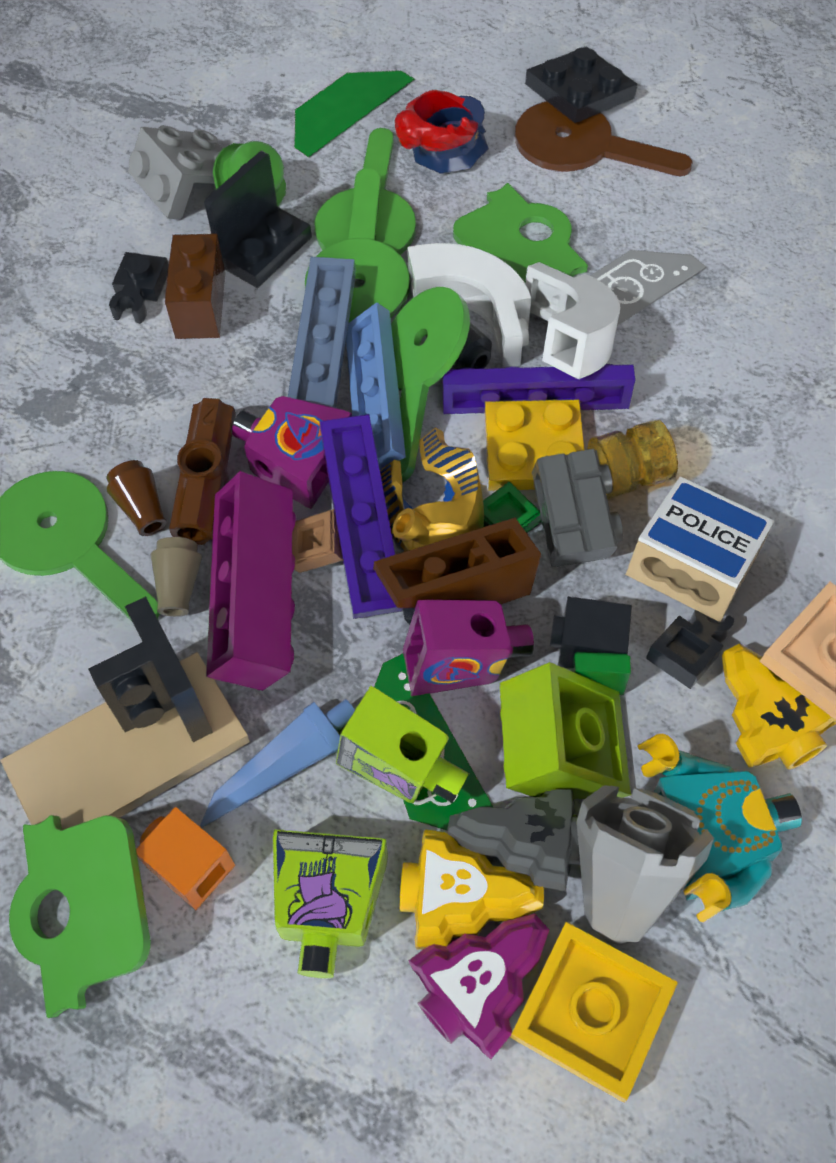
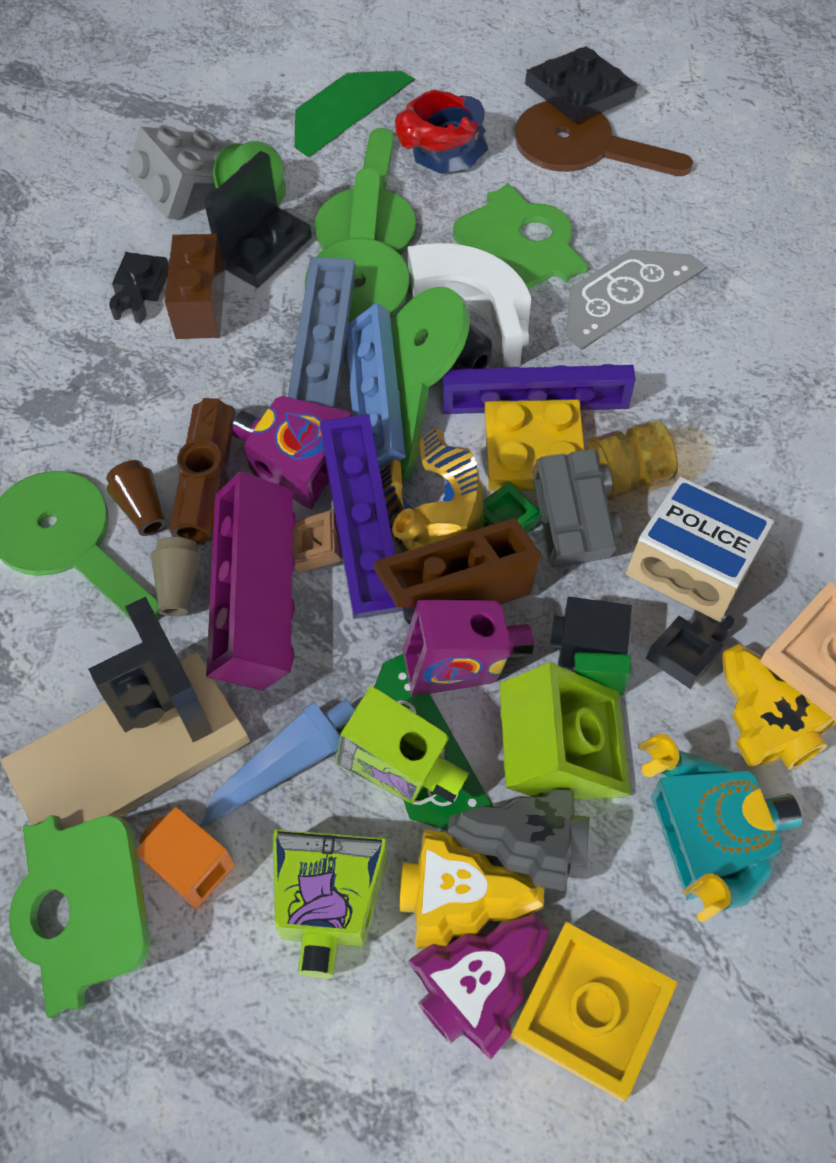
(579, 316): white arch -> none
(635, 859): light grey cone -> none

